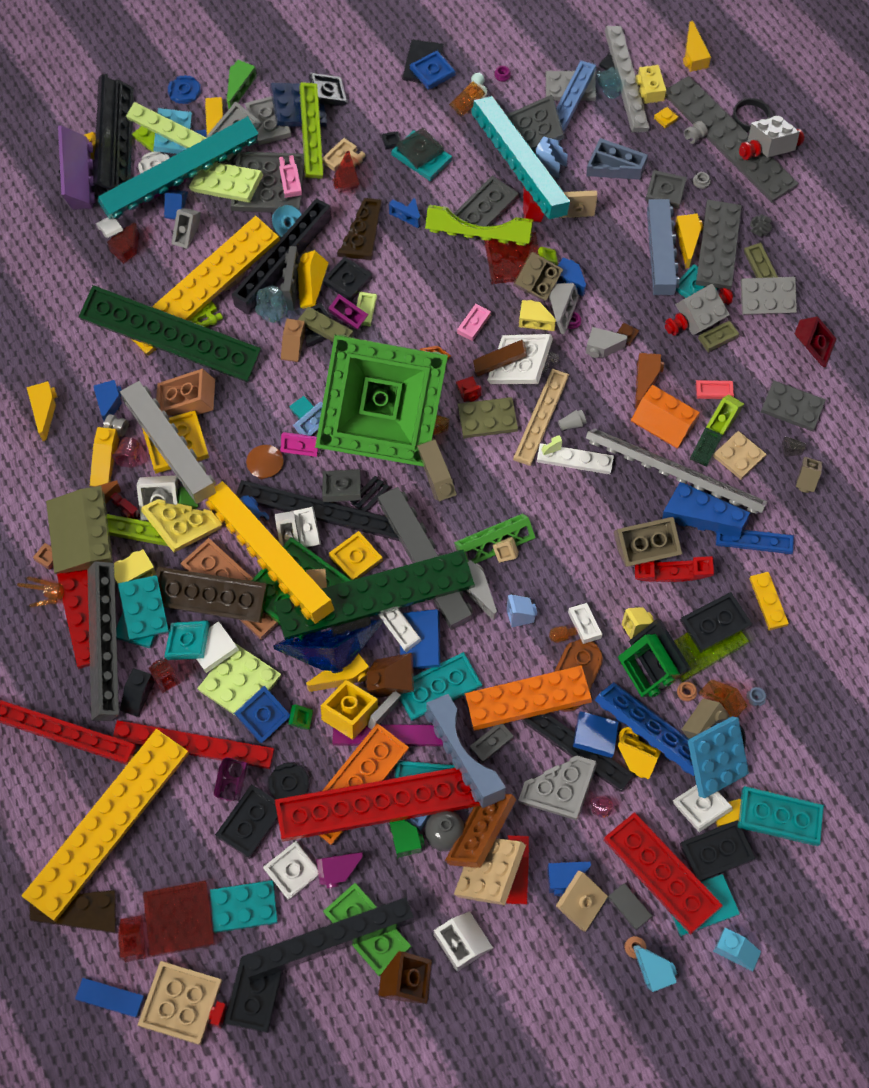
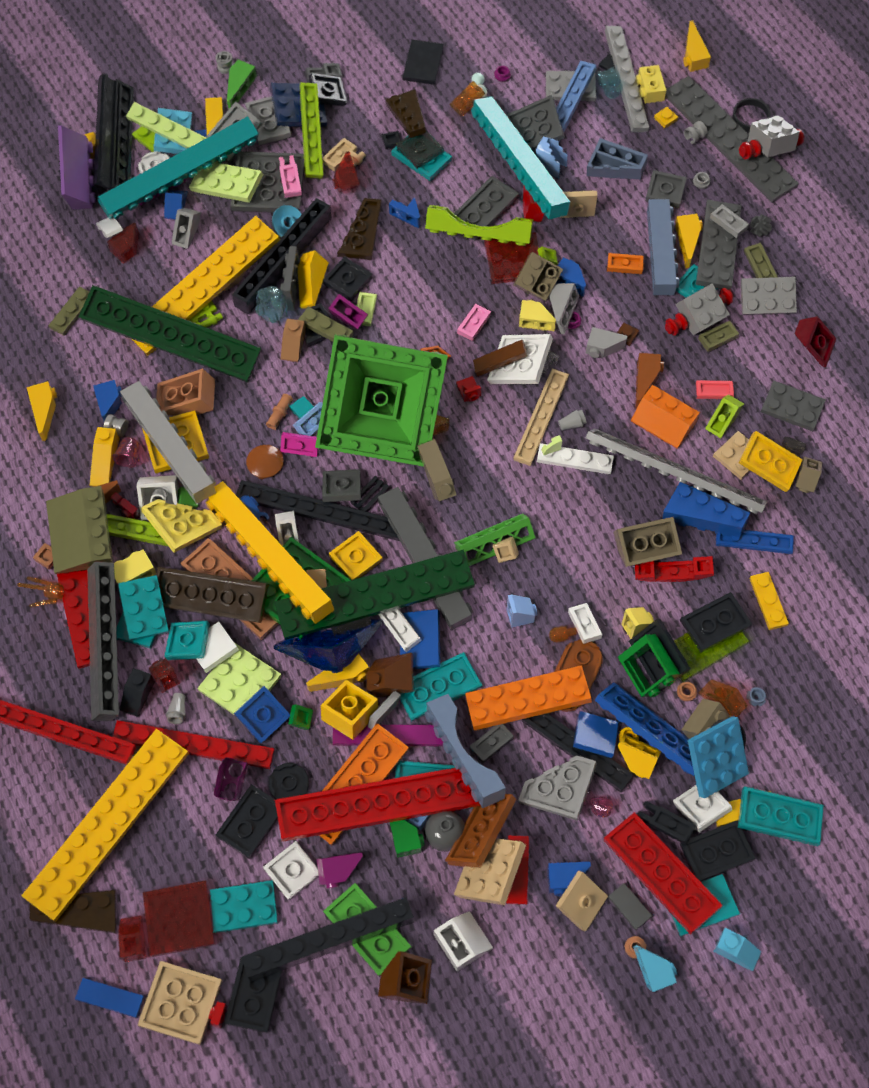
(70, 312): none -> olive plate
(176, 710): none -> light grey cone
(184, 89): blue tile -> none
(224, 62): none -> light grey wheel
(279, 411): none -> nougat pin
(307, 527): white plate -> none
(331, 69): none -> dark grey slope
(407, 112): none -> dark brown wing
(432, 70): blue tile -> none
(481, 593): light grey slope -> none
(487, 417): olive plate -> none
(625, 263): none -> orange plate
(668, 823): none -> black hinge
(706, 447): clear green plate -> none
(729, 221): none -> light grey plate
(770, 461): none -> yellow plate

